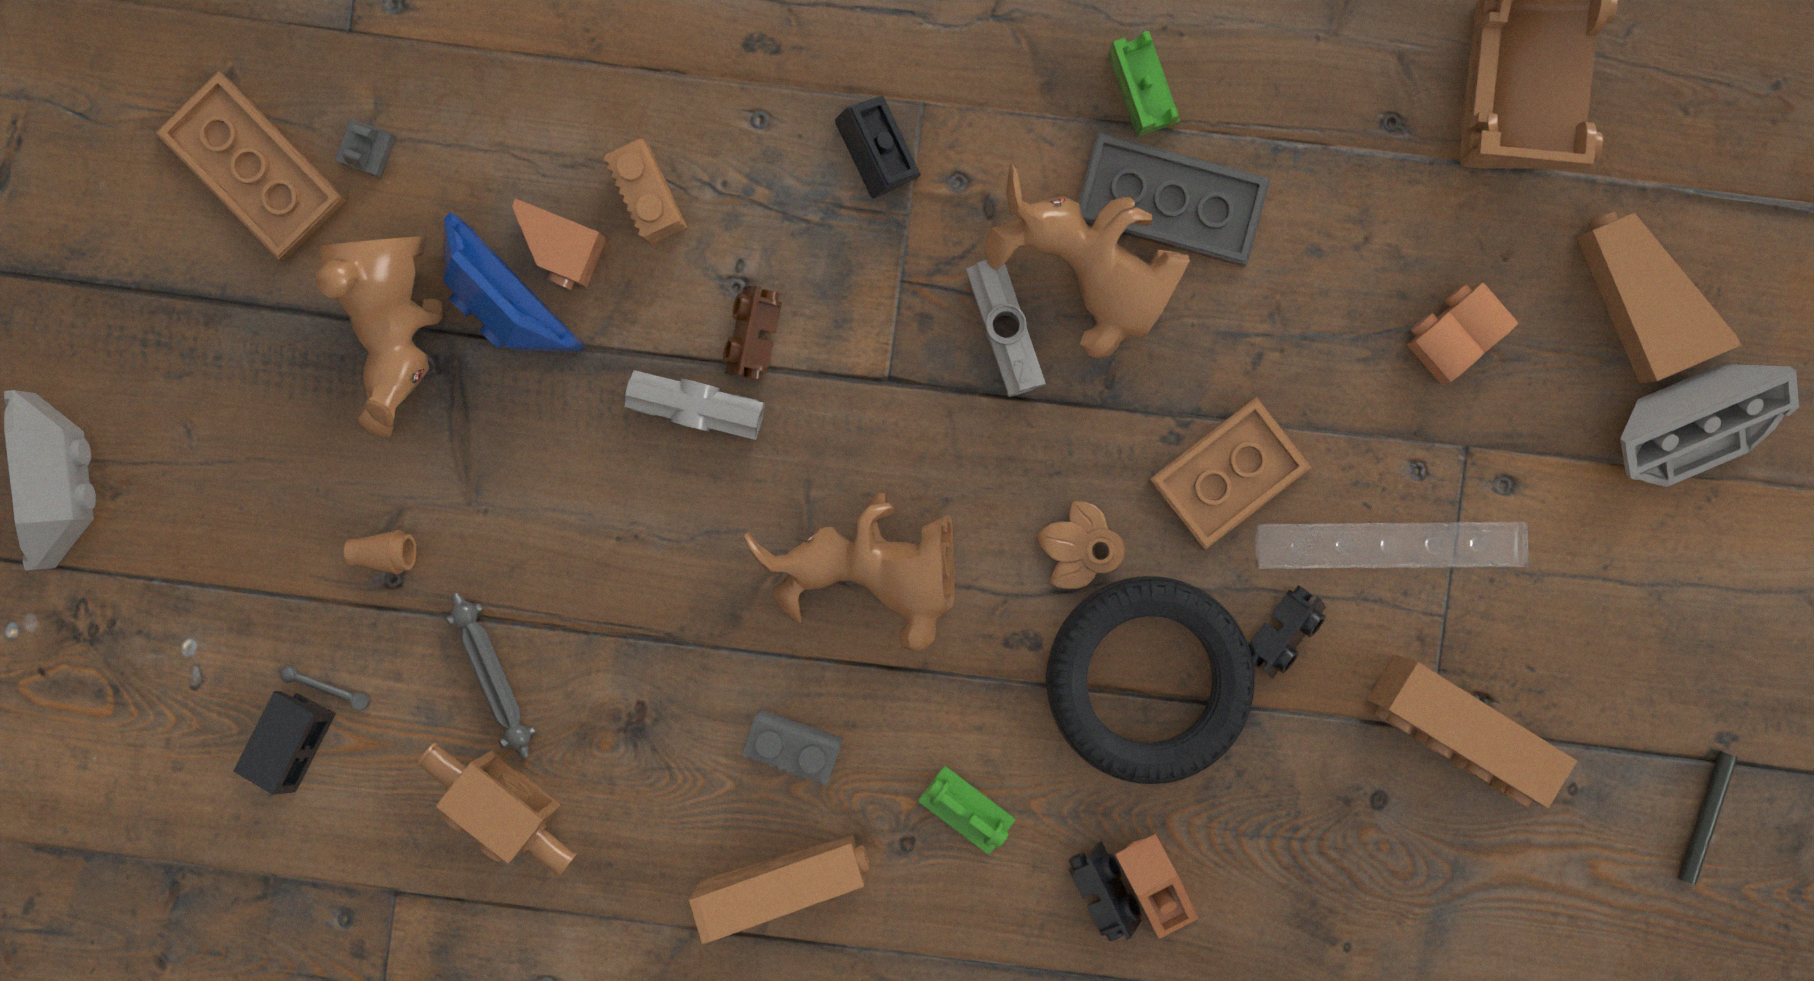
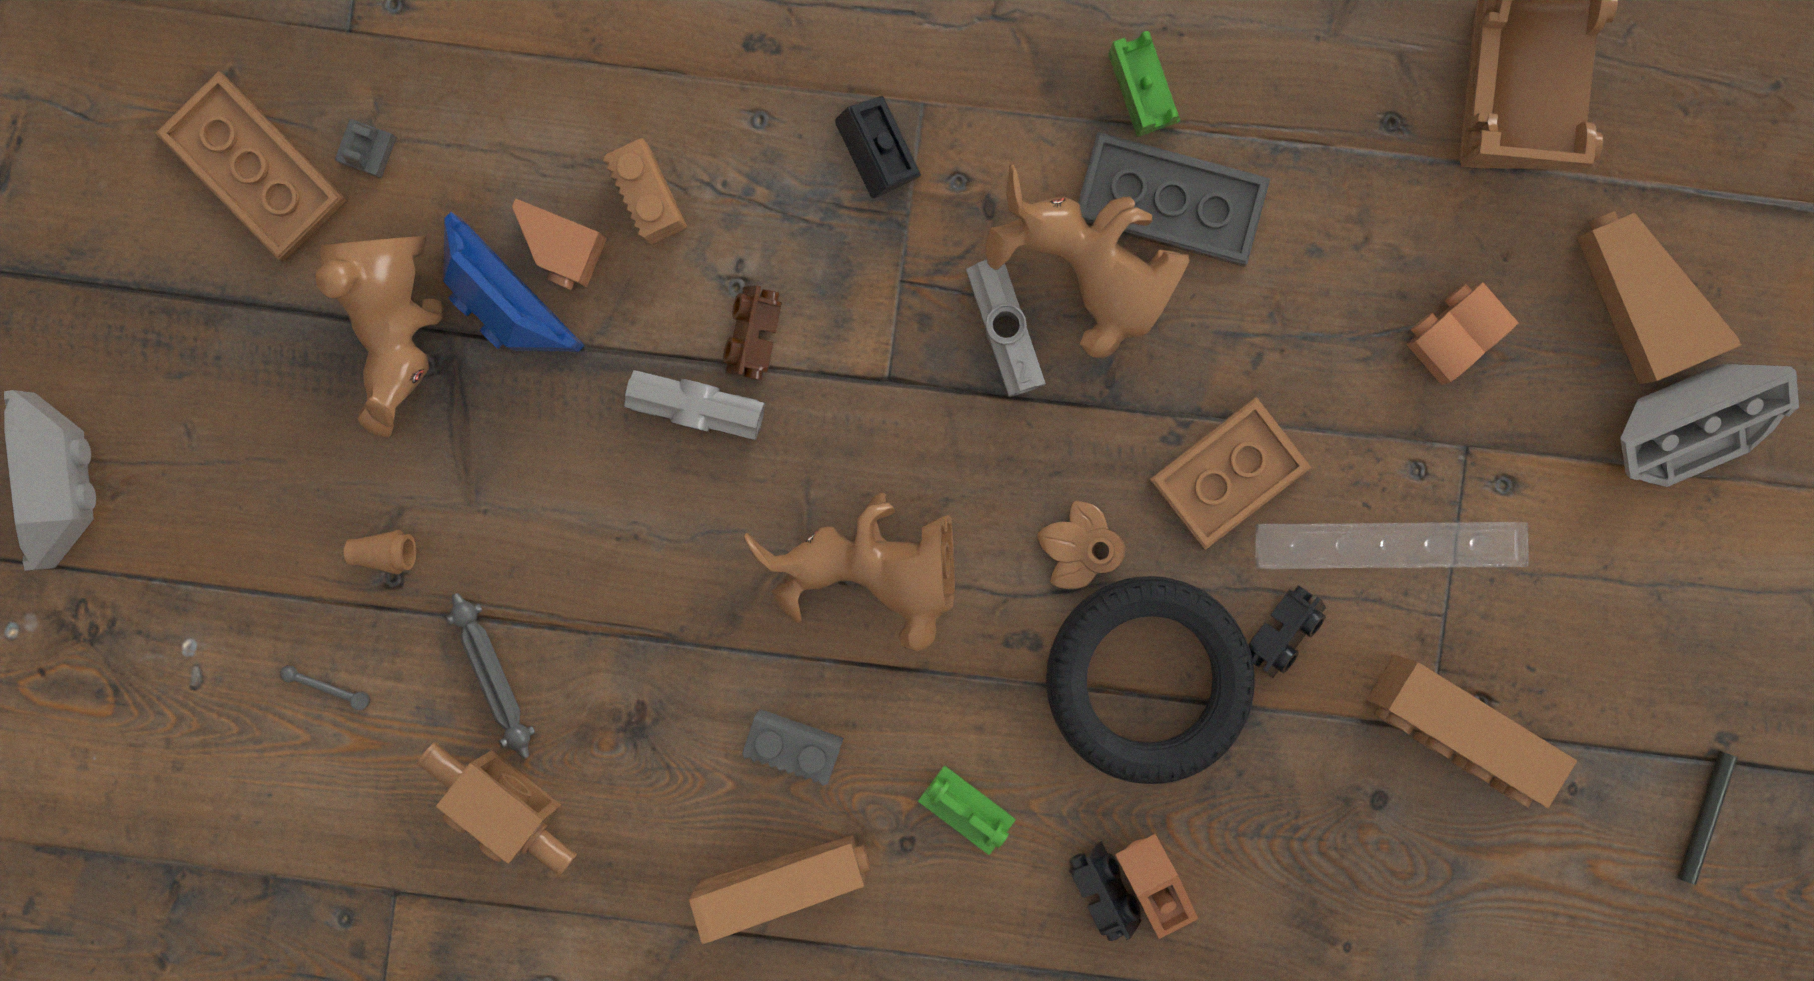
(284, 743): black hinge -> none

